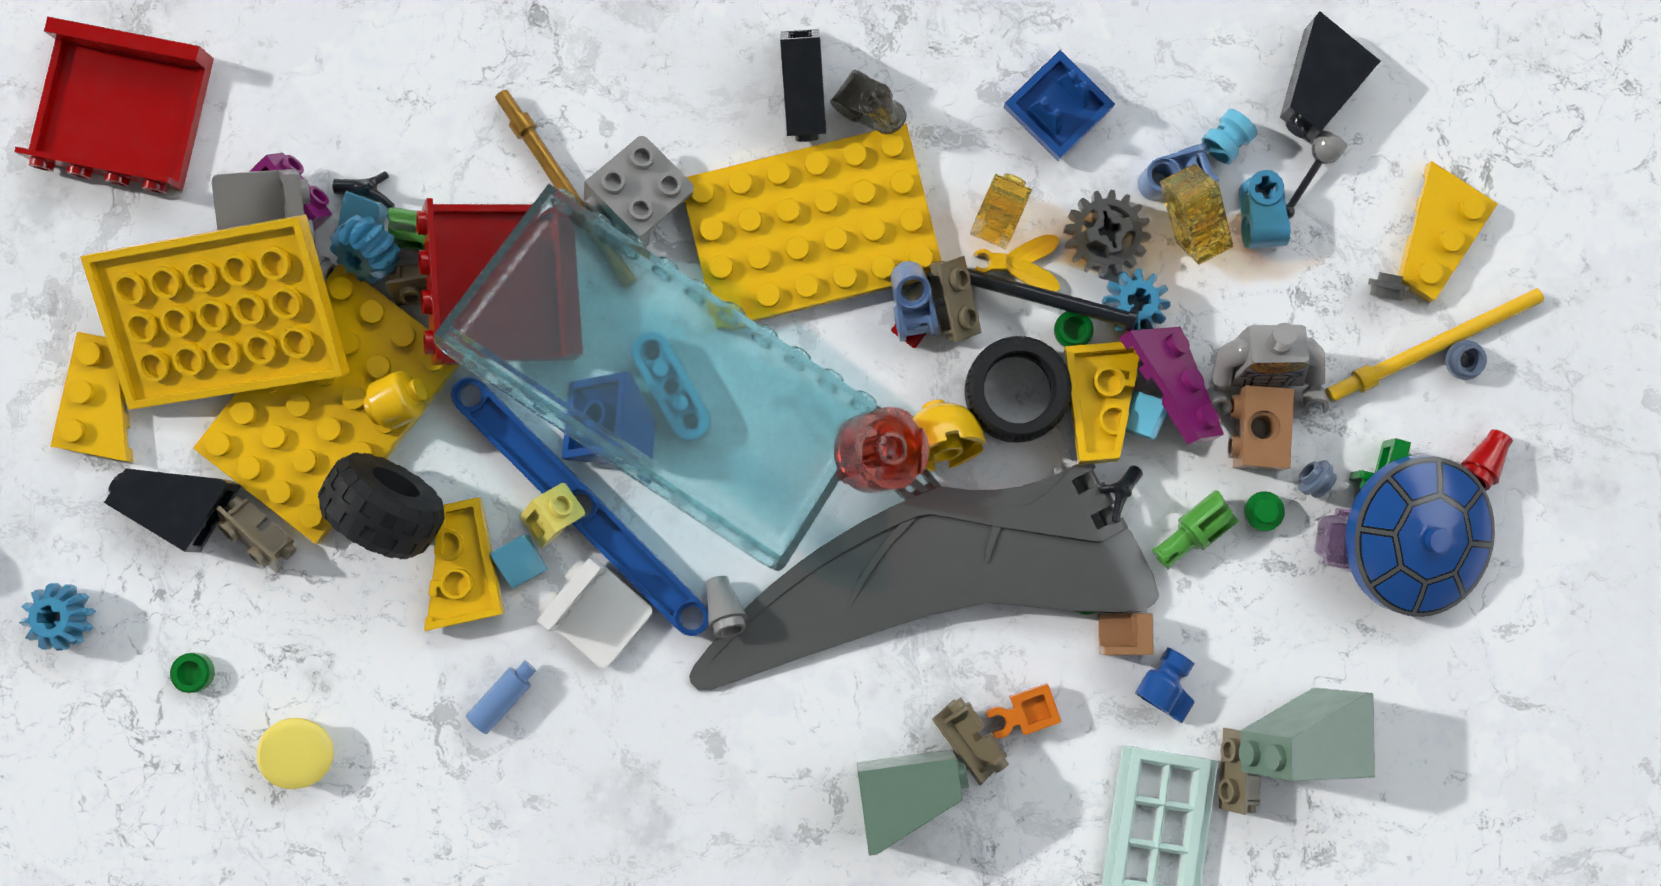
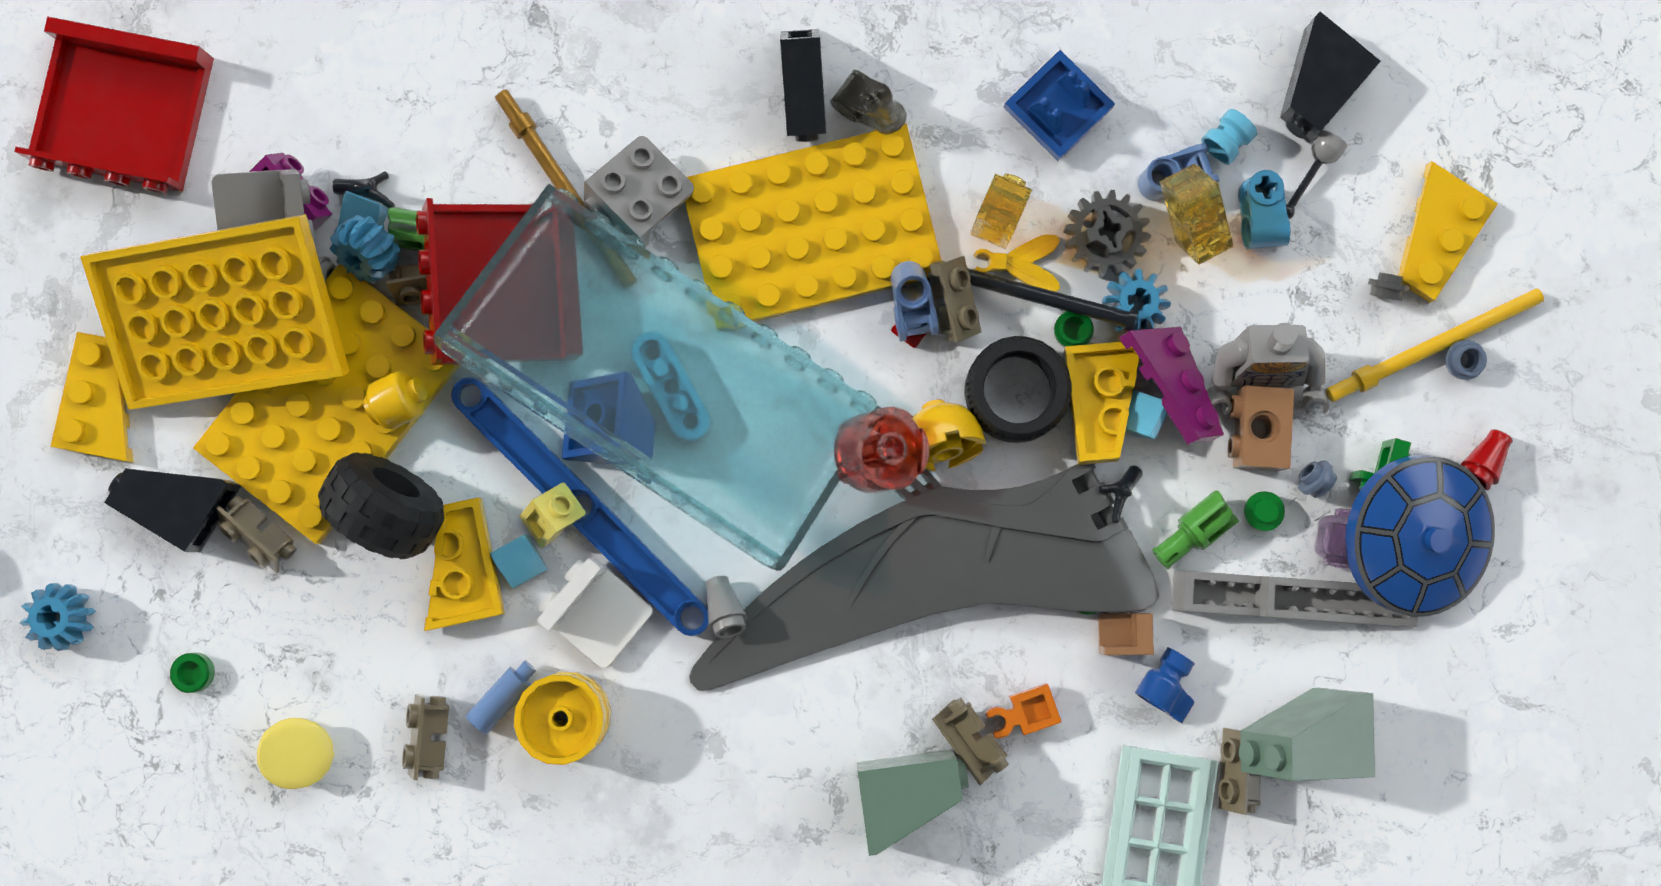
(422, 752): none -> dark tan hinge
(551, 738): none -> yellow wheel
(1280, 598): none -> light grey slope

